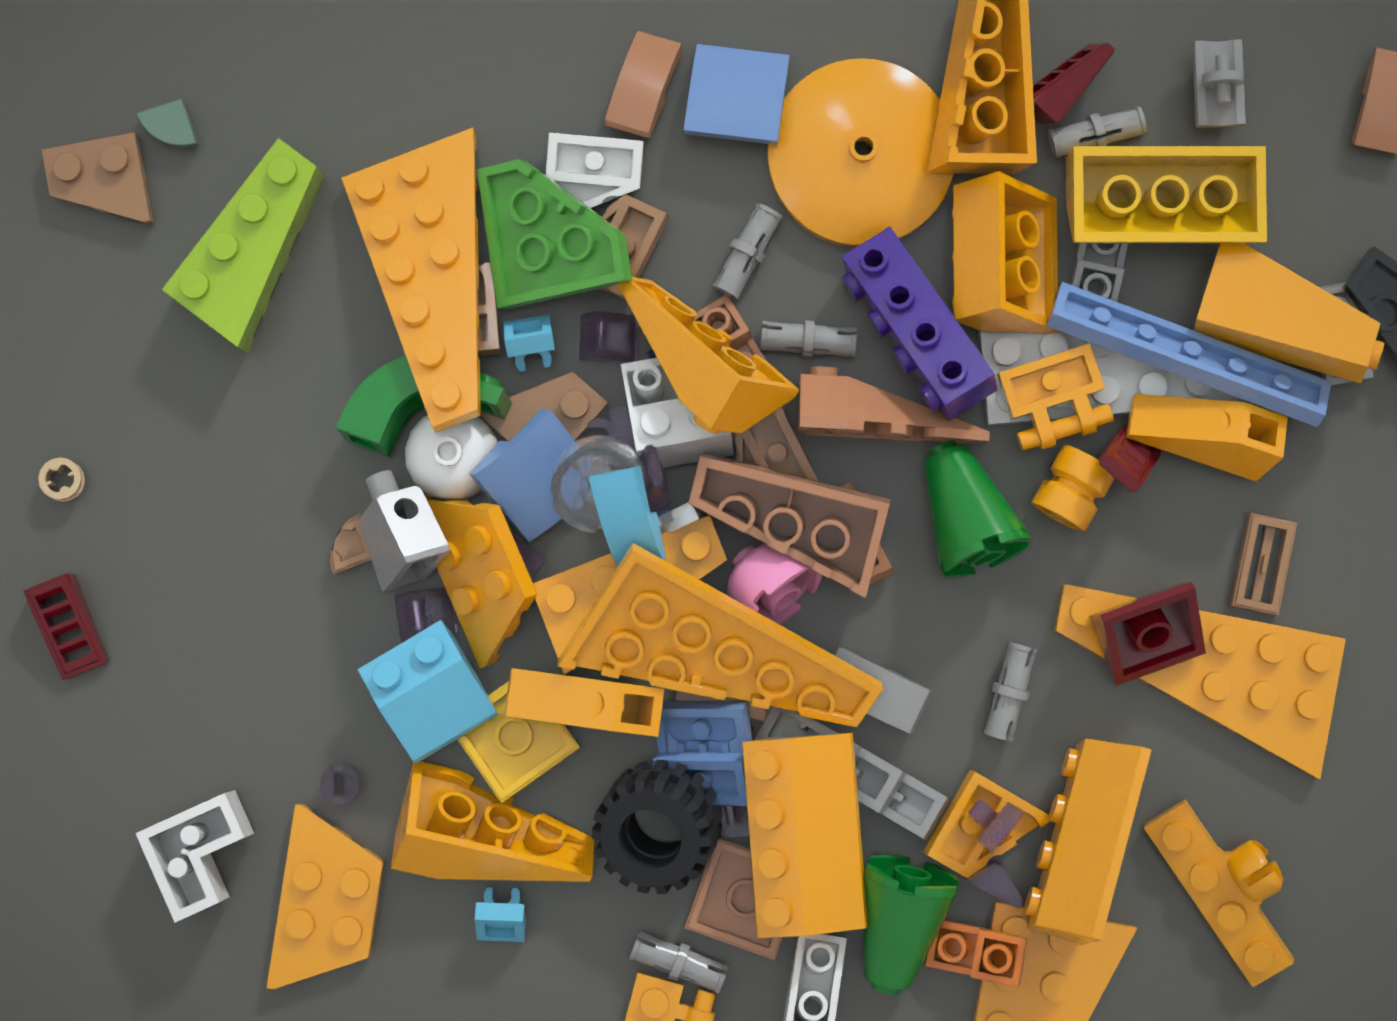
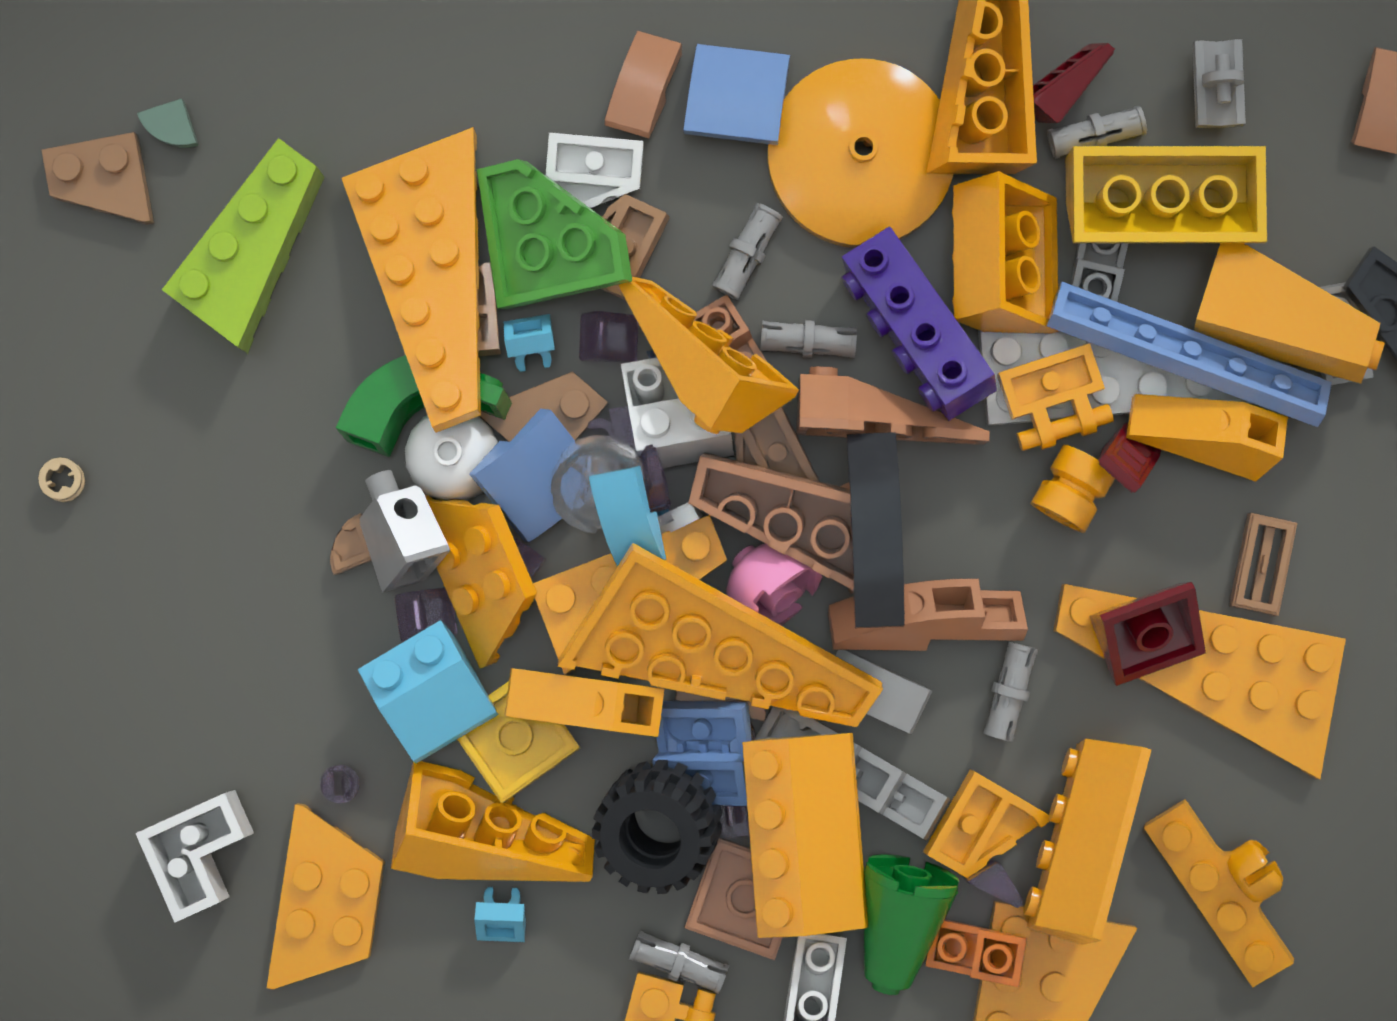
(43, 616): dark red slope -> none
(876, 530): none -> black slope
(935, 611): none -> nougat slope
(969, 513): green cone -> none
(996, 825): tile -> none

